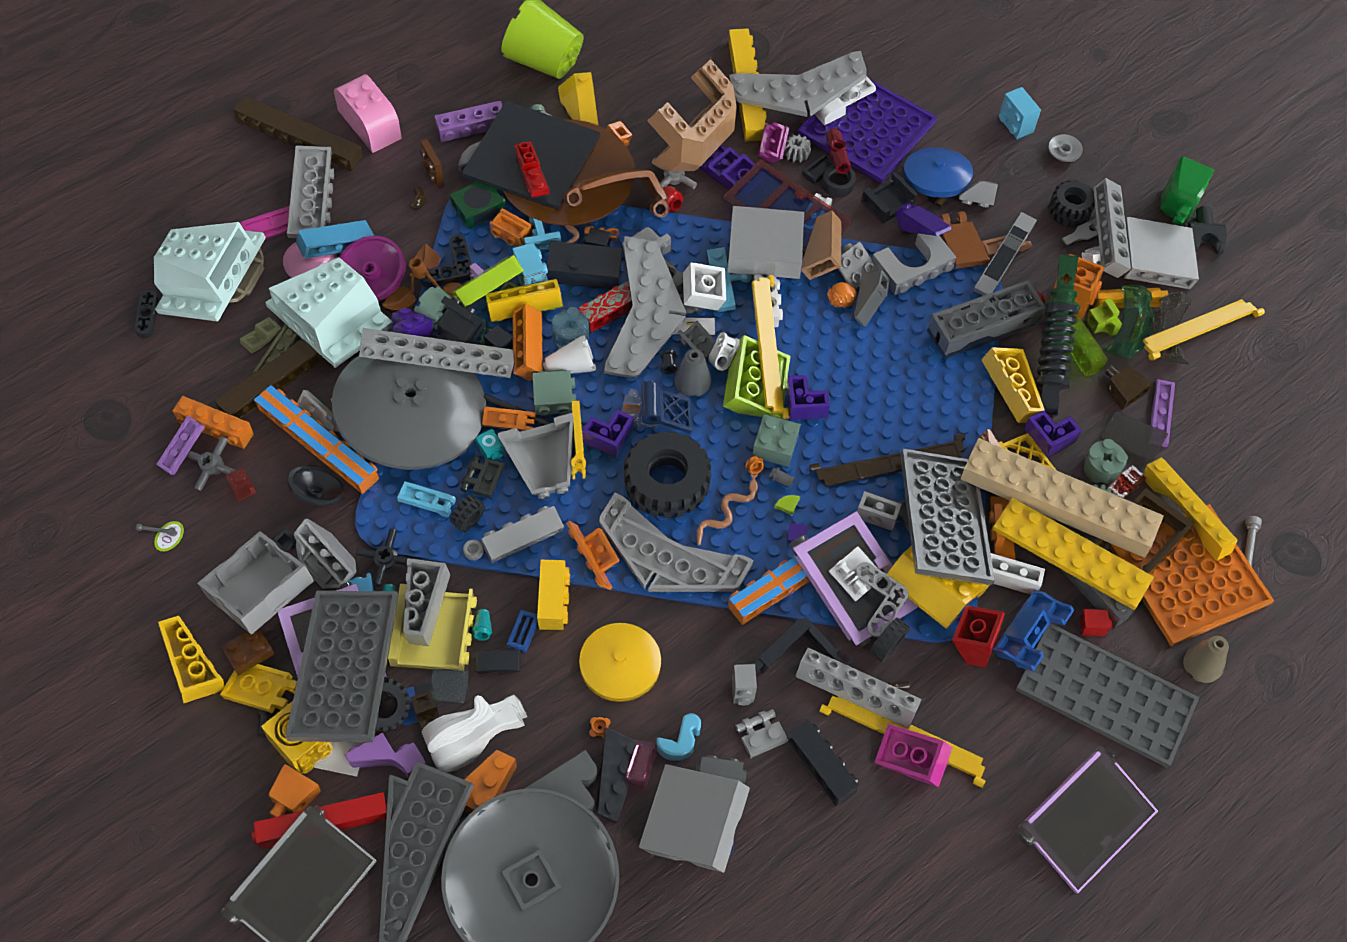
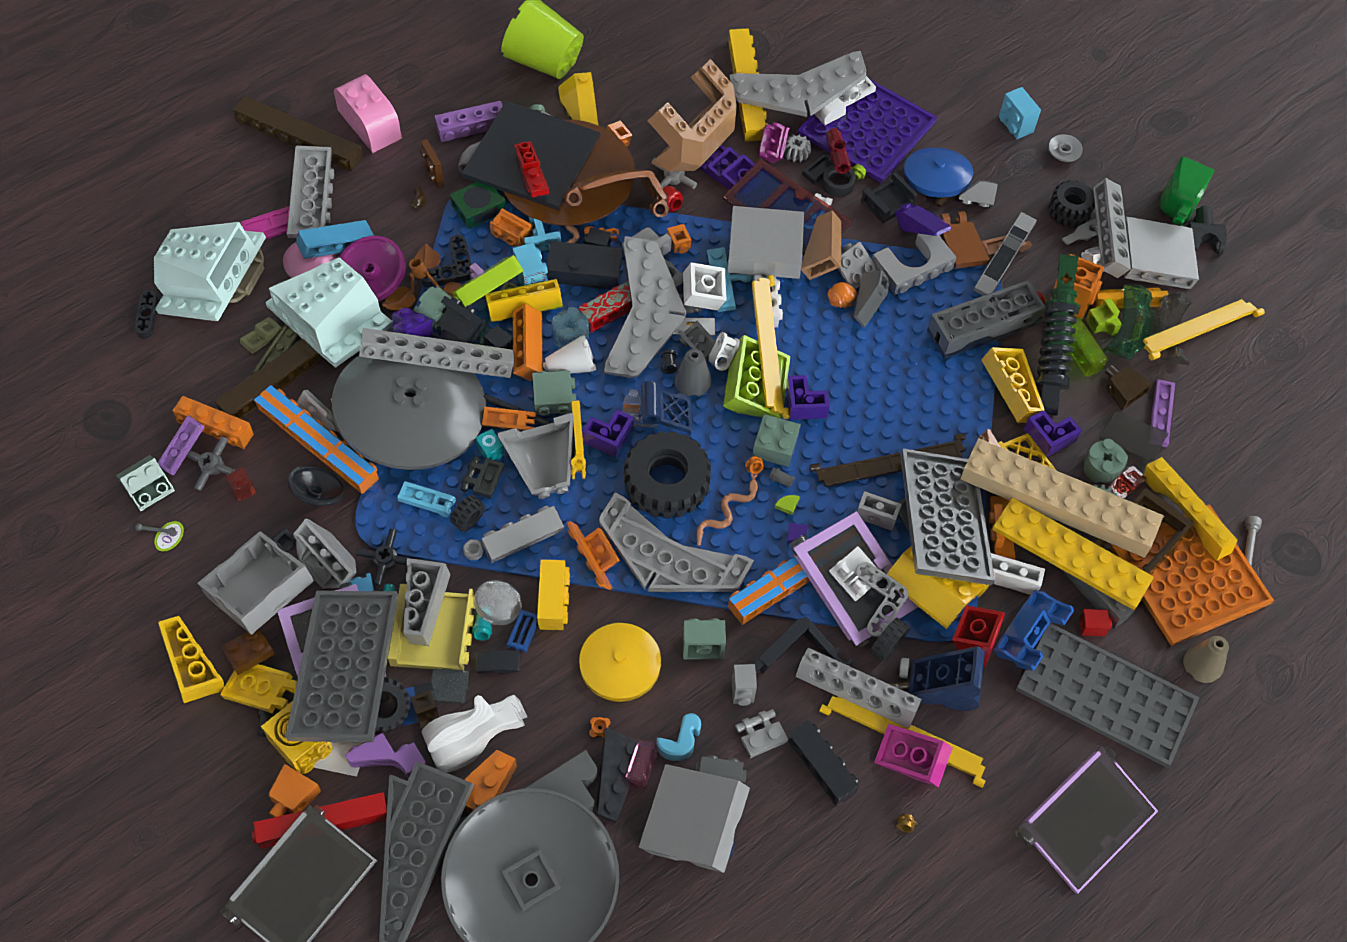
(145, 482): none -> slope
(497, 602): none -> clear wheel
(679, 242): none -> orange brick
(704, 639): none -> sand green brick
(859, 171): none -> lime plate
(904, 668): none -> light grey tile
(906, 823): none -> pearl gold plate
(949, 679): none -> dark blue brick

